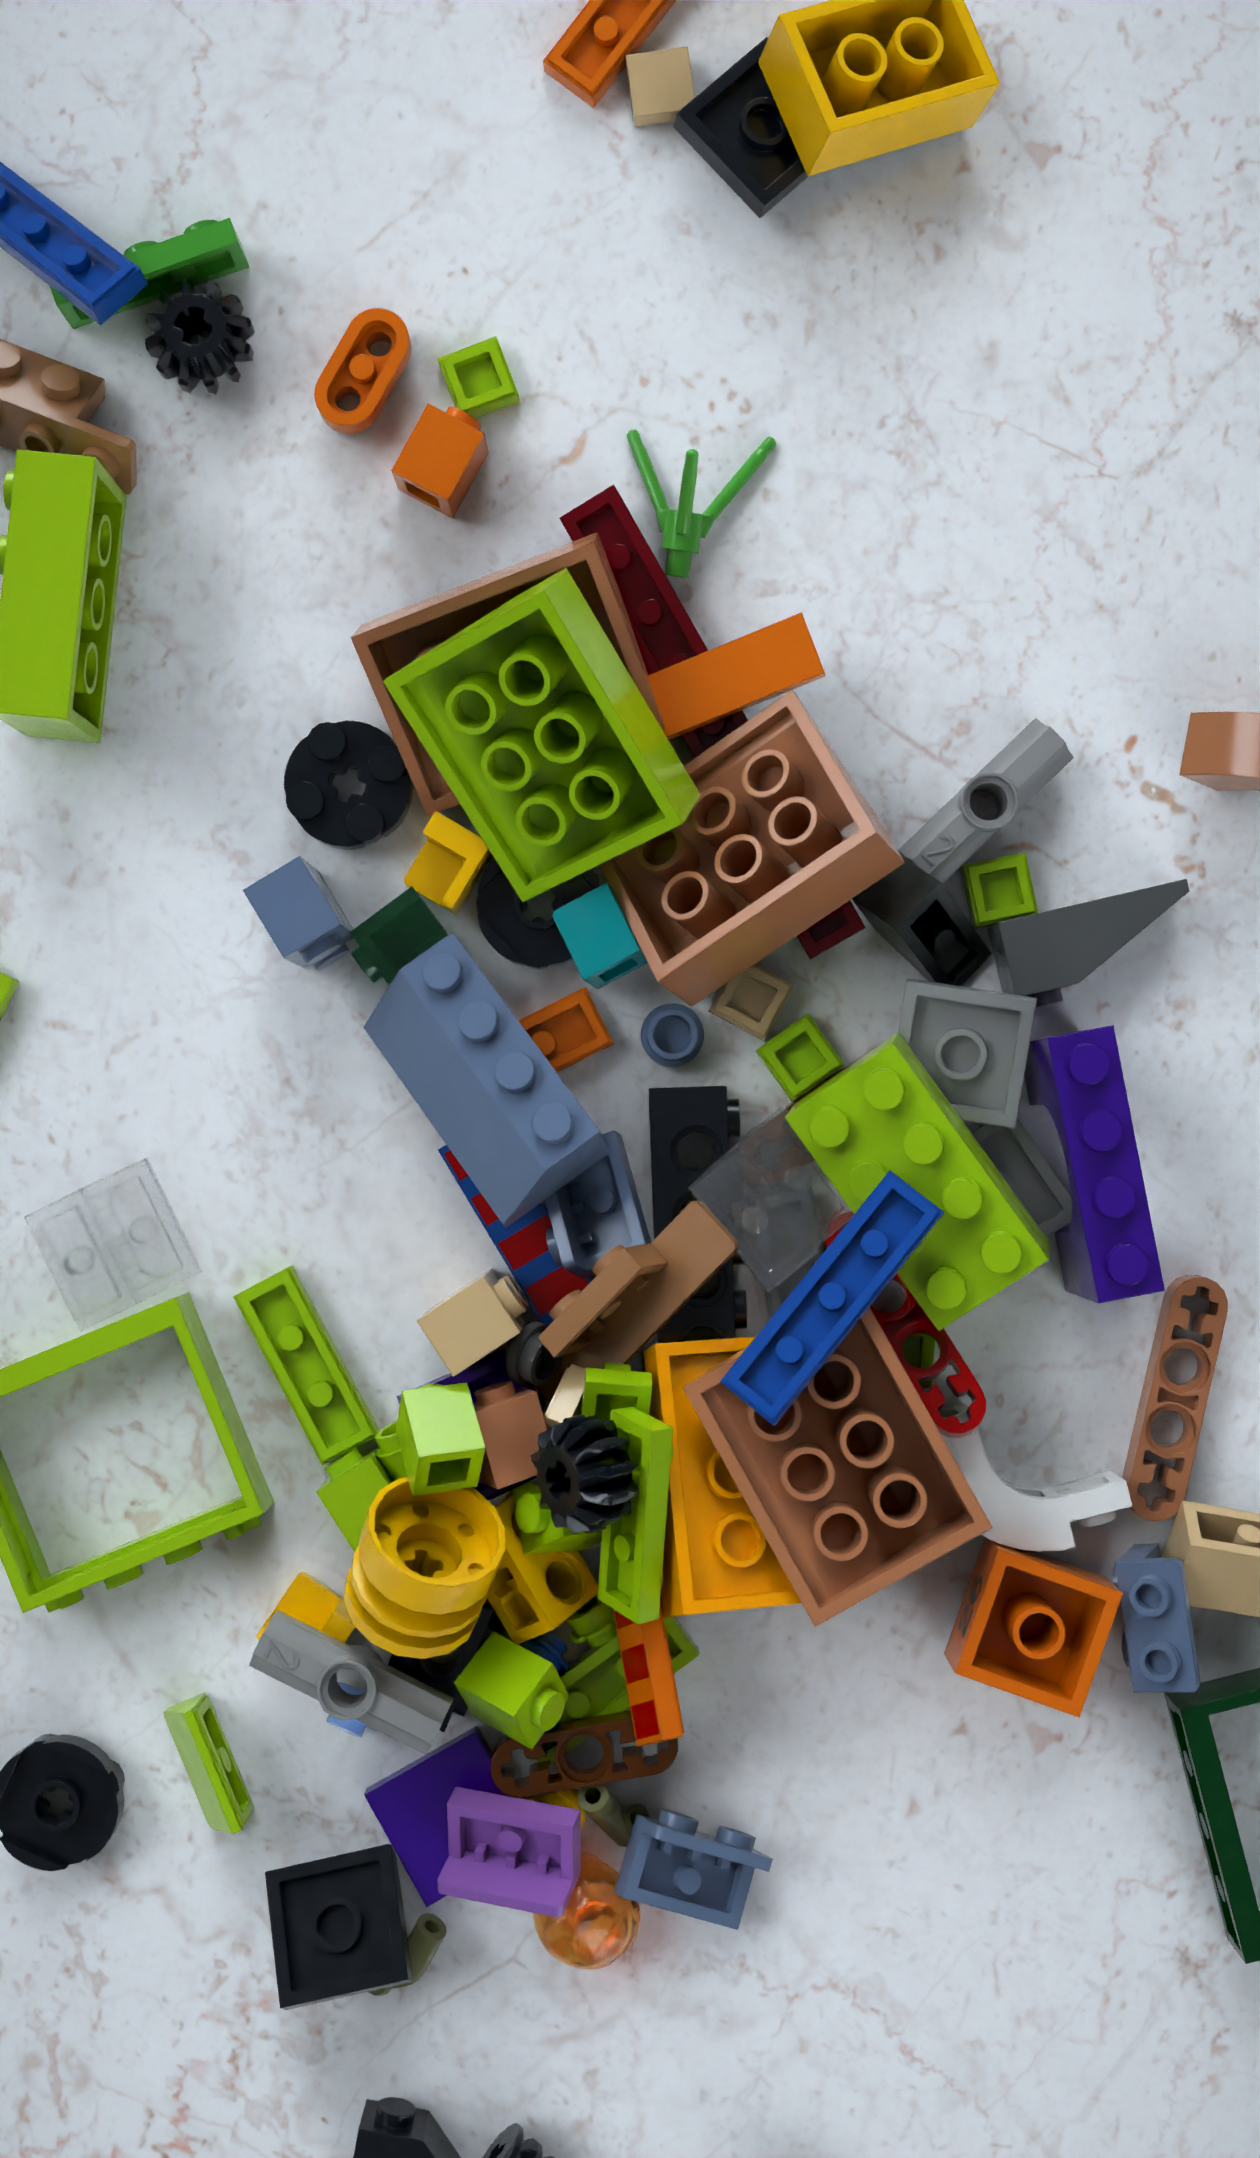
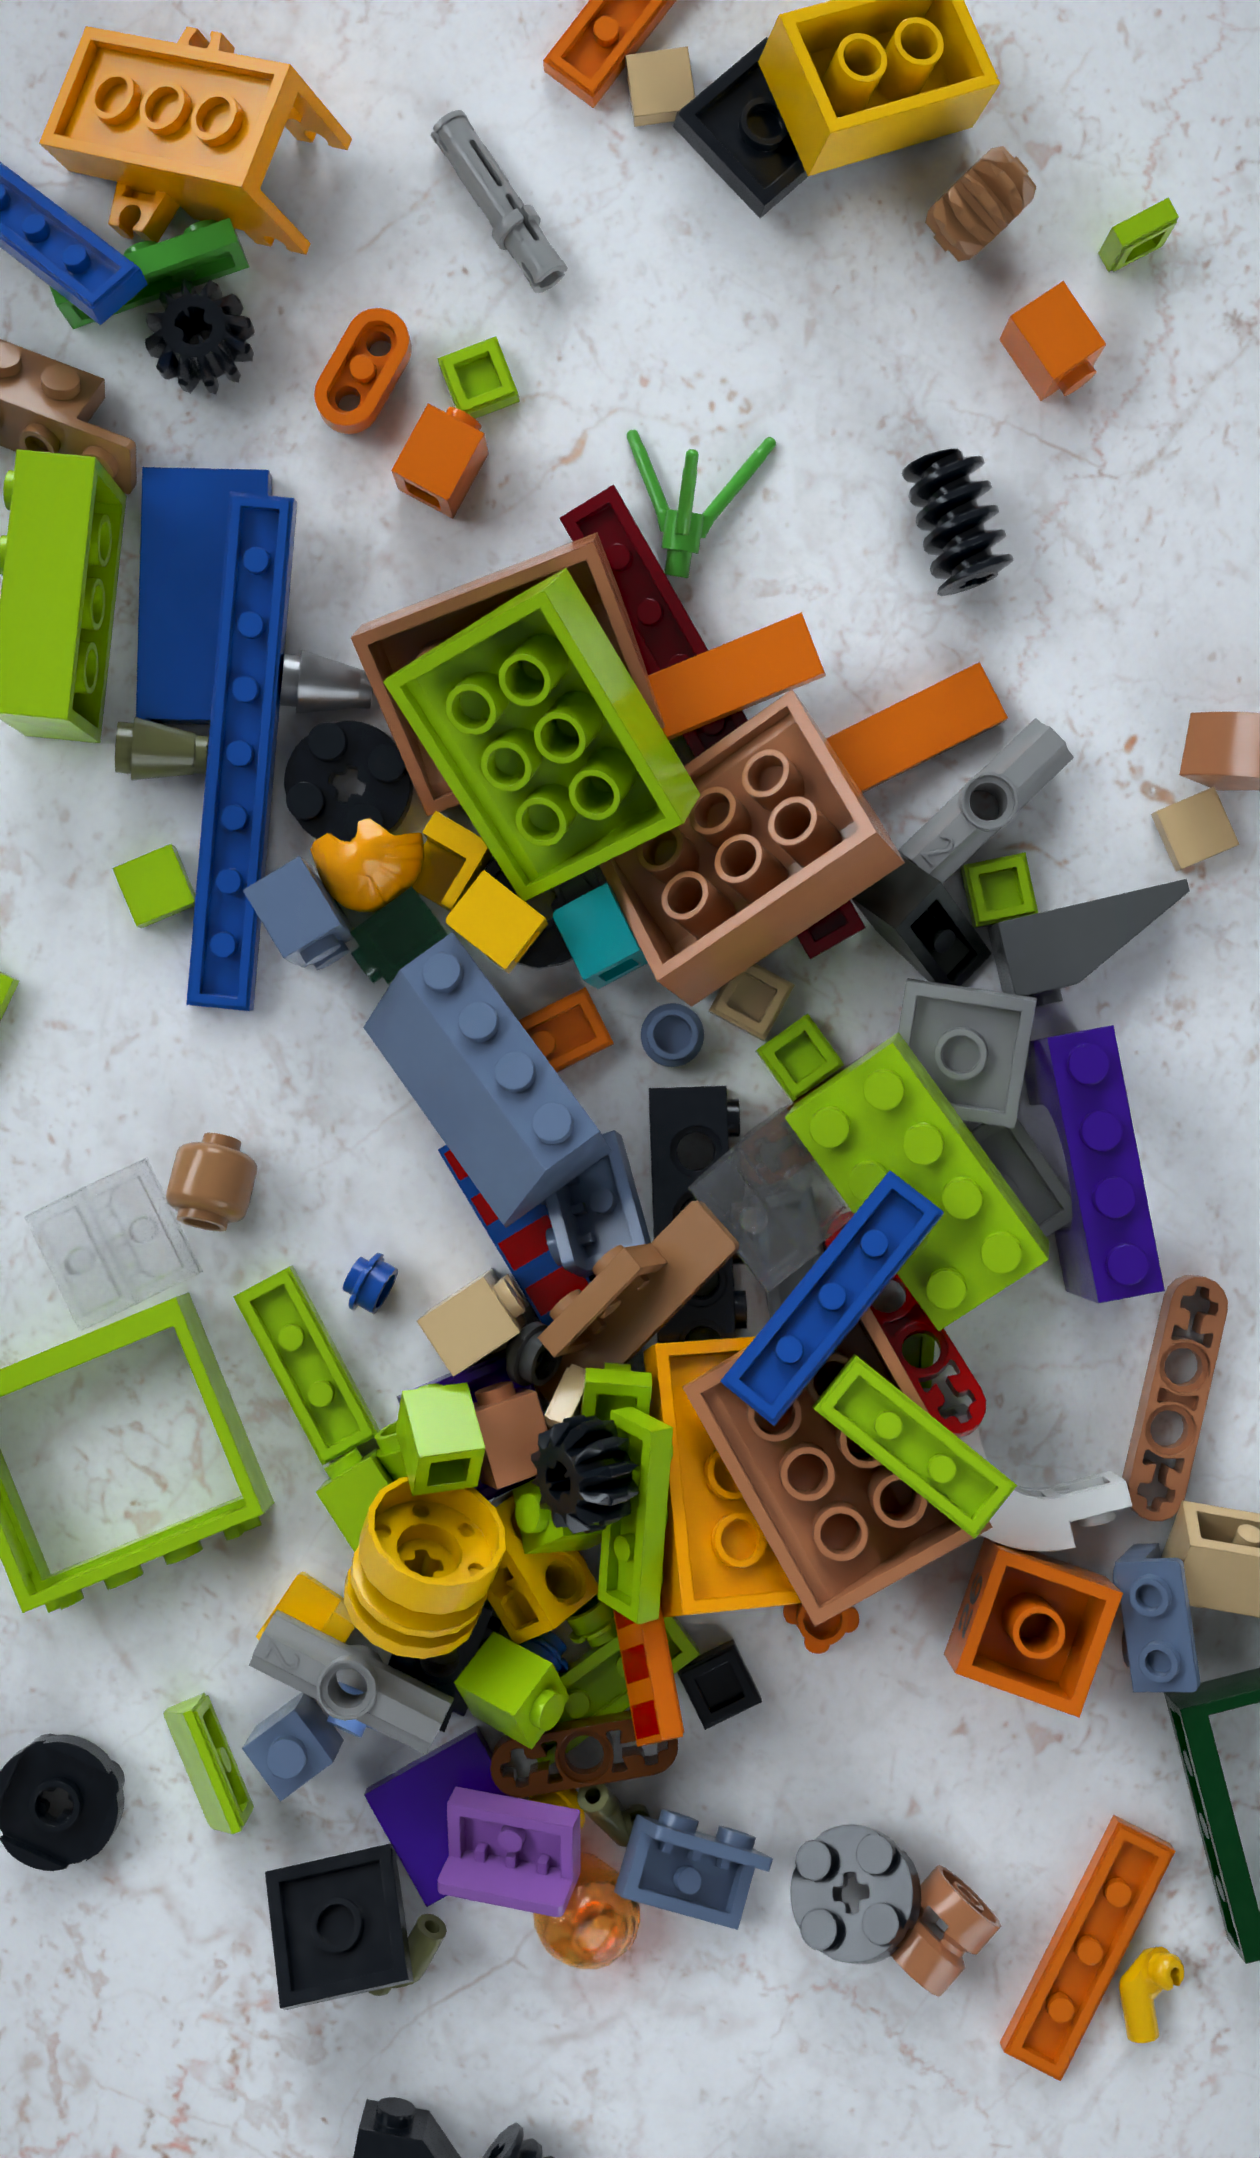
(155, 886): none -> lime tile
(158, 750): none -> olive cone
(181, 586): none -> blue tile
(183, 130): none -> light orange piece
(211, 1182): none -> medium nougat head
(241, 749): none -> blue tile
(293, 1745): none -> sand blue brick
(323, 684): none -> flat silver cone
(369, 1283): none -> blue plate
(370, 867): none -> light orange hair
(496, 921): none -> yellow panel
(512, 222): none -> light grey pin
(719, 1684): none -> black tile
(820, 1638): none -> orange plate
(882, 1918): none -> plate
(914, 1446): none -> lime tile
(919, 728): none -> orange tile
(934, 1955): none -> nougat wheel
(955, 520): none -> black piece
(981, 204): none -> medium nougat gear
(1053, 343): none -> orange brick
(1087, 1948): none -> orange tile
(1138, 235): none -> lime tile
(1141, 1984): none -> yellow arm
(1195, 829): none -> tan tile

